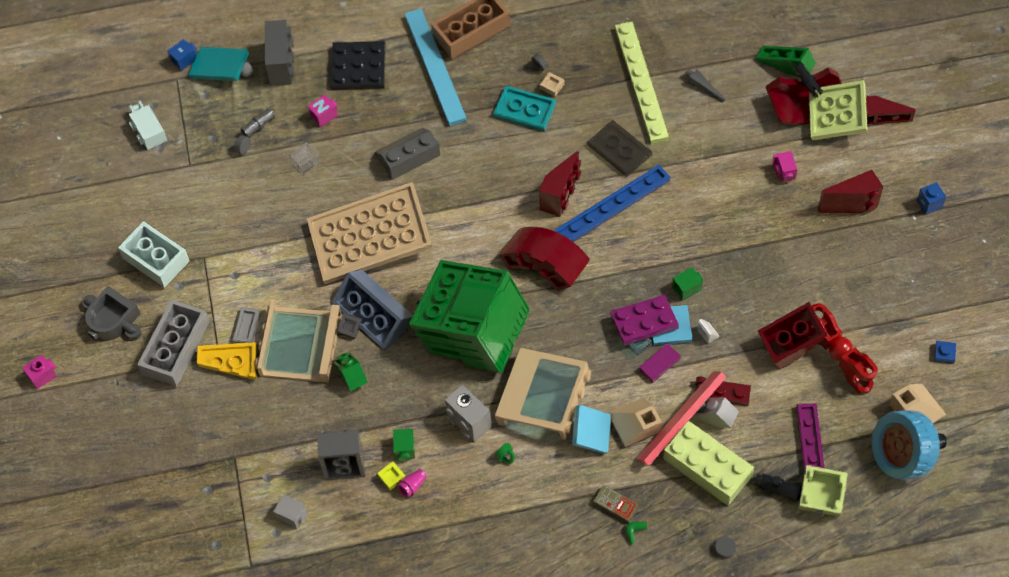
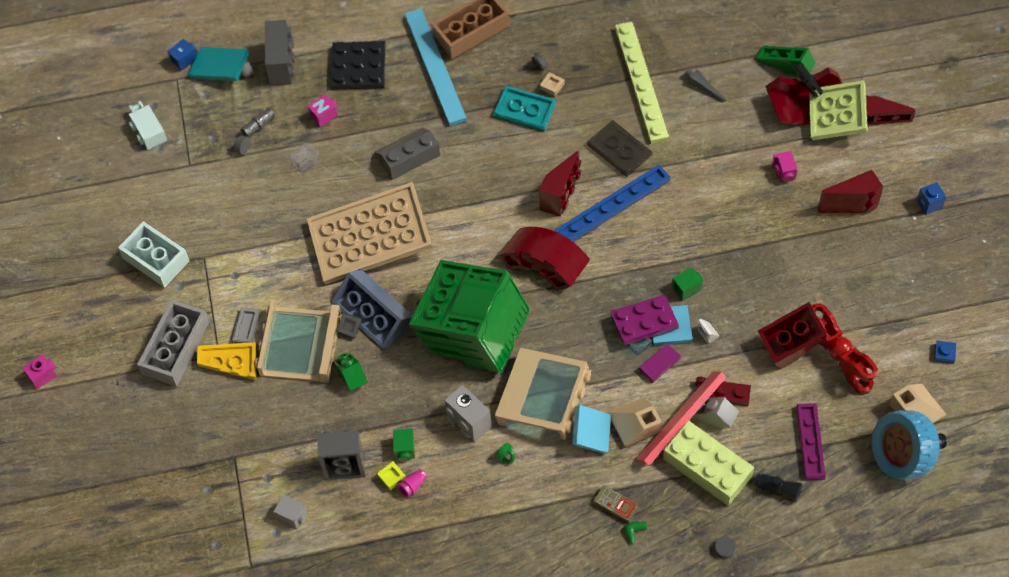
(111, 316): dark grey piece -> none
(823, 491): yellowish green container -> none

